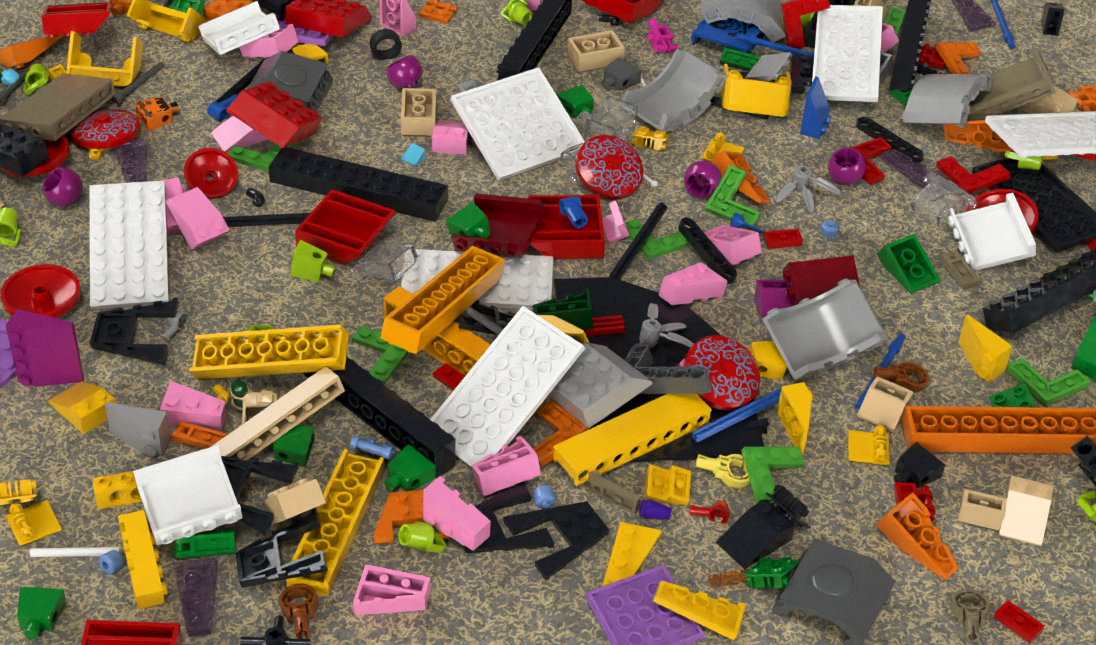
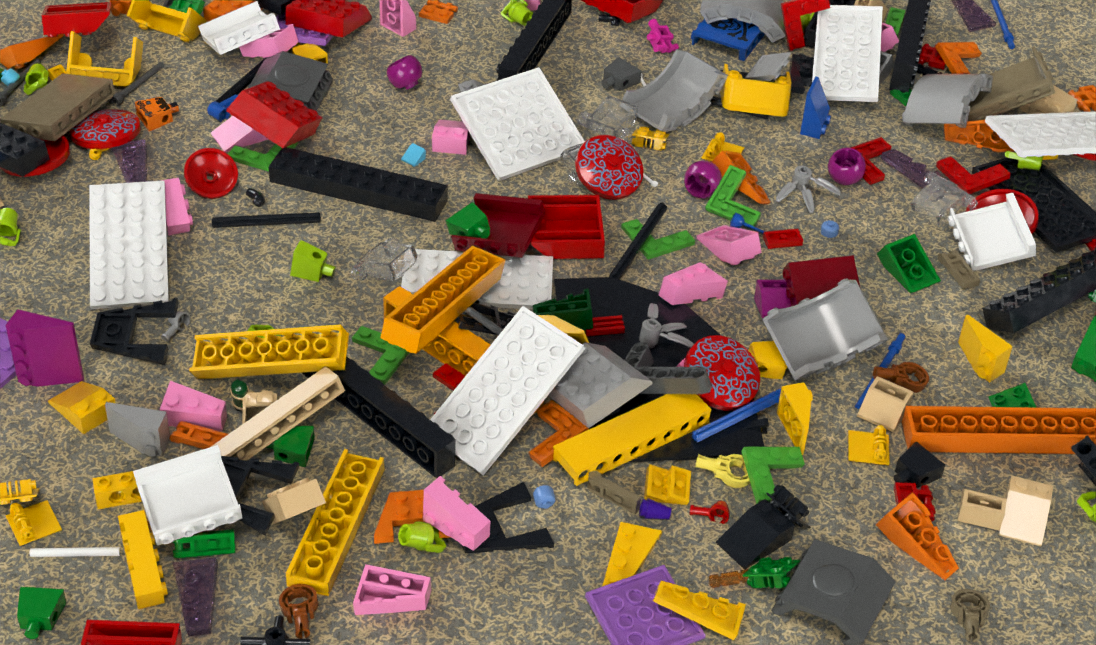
(41, 290): red dish -> none
(62, 187): magenta wheel -> none
(111, 562): medium blue piece -> none
(197, 218): bright pink slope -> none
(221, 393): yellow arm -> none
(263, 562): black wing -> none
(343, 225): red slope -> none
(381, 35): black tyre -> none
(386, 451): medium blue plate -> none
(409, 470): green torso -> none
(418, 111): tan brick -> none
(506, 468): bright pink wedge -> none
(573, 209): blue piece -> none
(576, 100): green torso -> none
(576, 524): black wing -> none
(594, 50): tan brick -> none
(614, 224): bright pink panel -> none
(706, 243): black beam -> none
(738, 59): green plate -> none
(751, 39): blue bar -> none
(910, 150): black beam -> none
(1019, 621): red plate -> none
(1047, 391): bright green plate -> none
(1052, 15): black torso -> none

